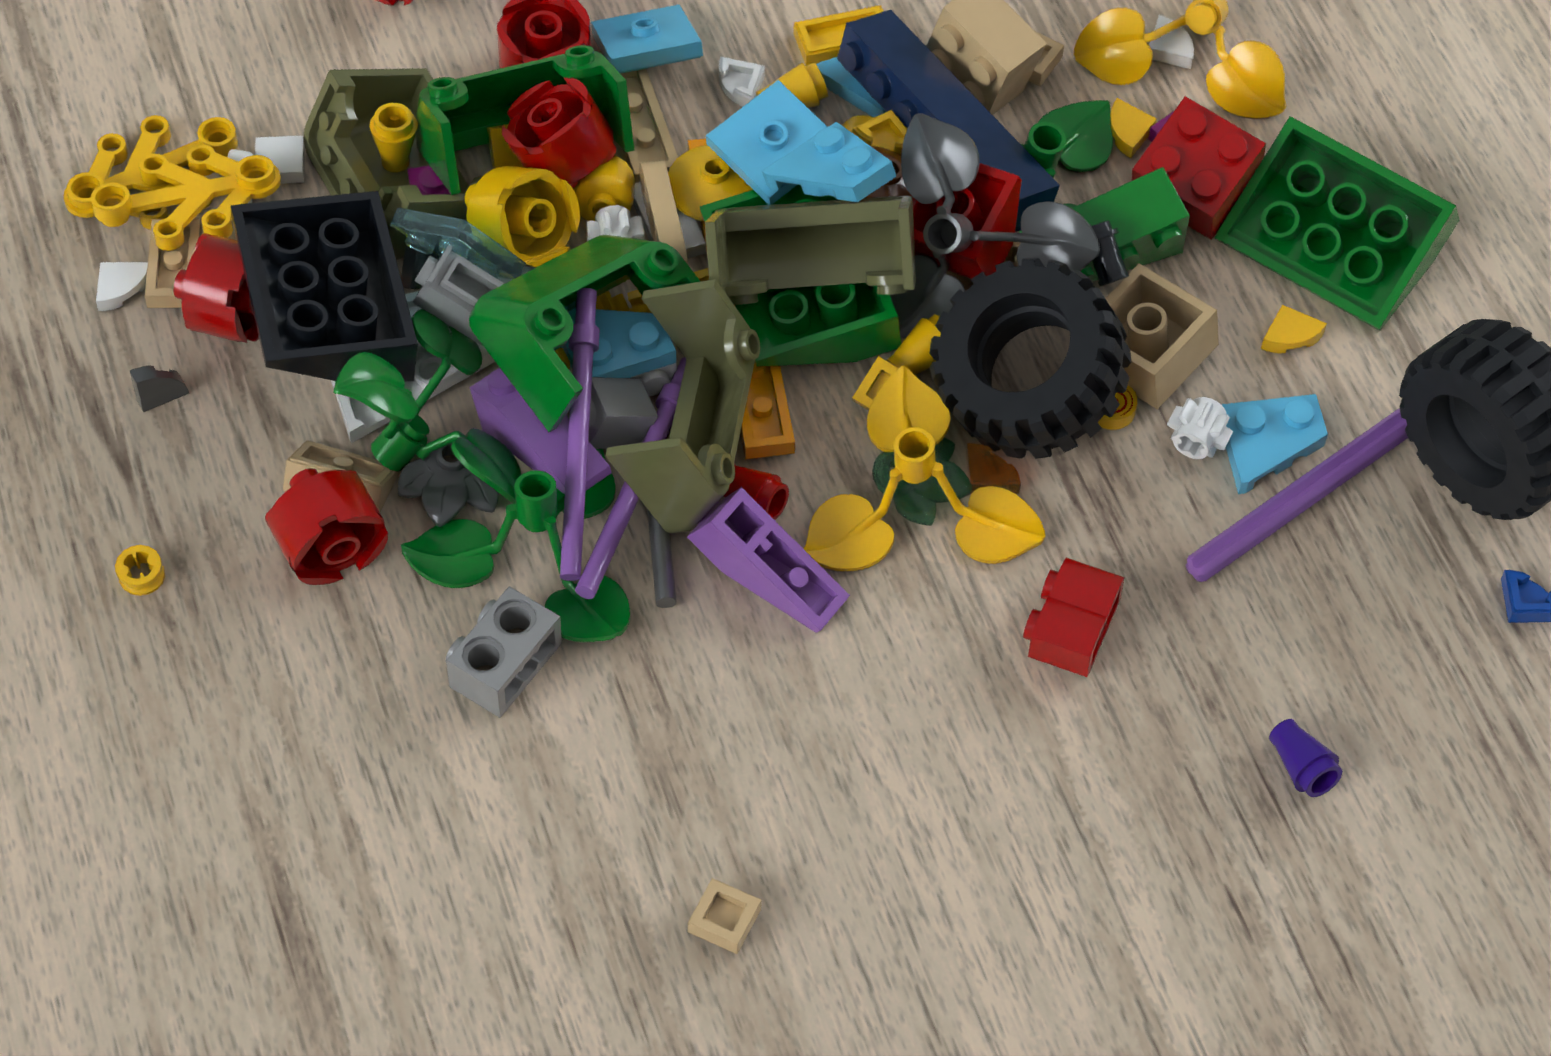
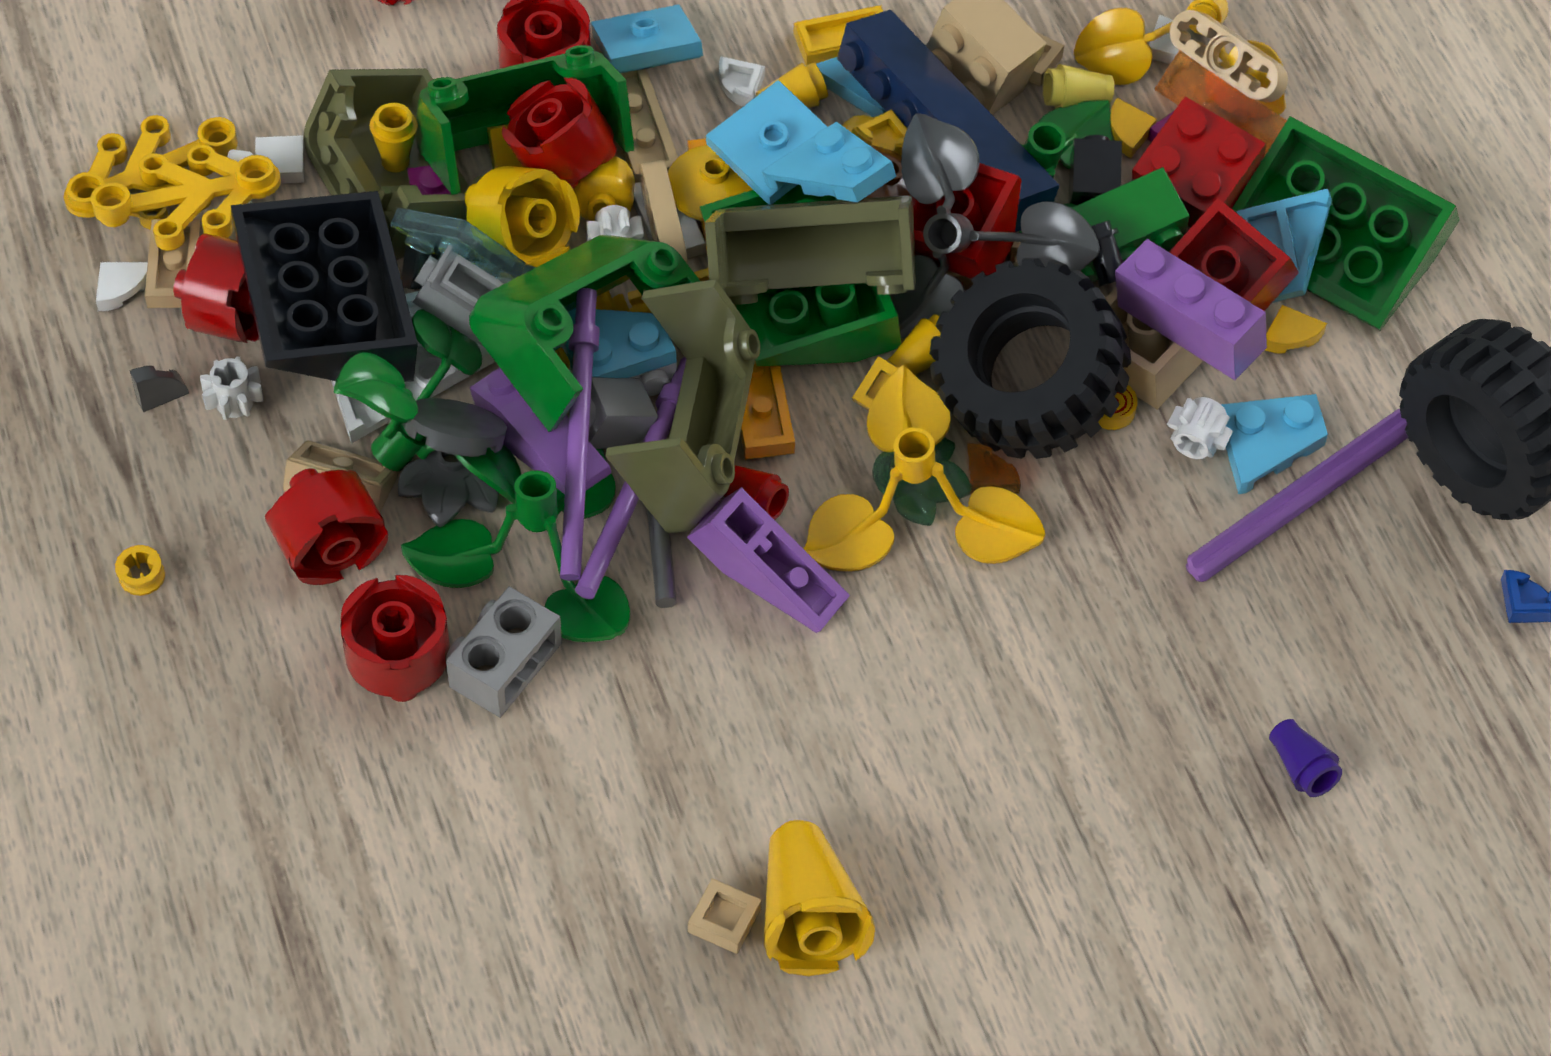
(231, 388): none -> white gear
(395, 636): none -> red brick
(457, 427): none -> dark grey tile
(811, 904): none -> yellow cone
(1072, 85): none -> light yellow cone
(1074, 617): red brick -> none
(1094, 167): none -> black brick
(1191, 309): none -> medium lavender brick
(1194, 81): none -> clear orange tile
(1236, 255): none -> red brick
(1248, 56): none -> tan beam
(1296, 229): none -> medium azure wing

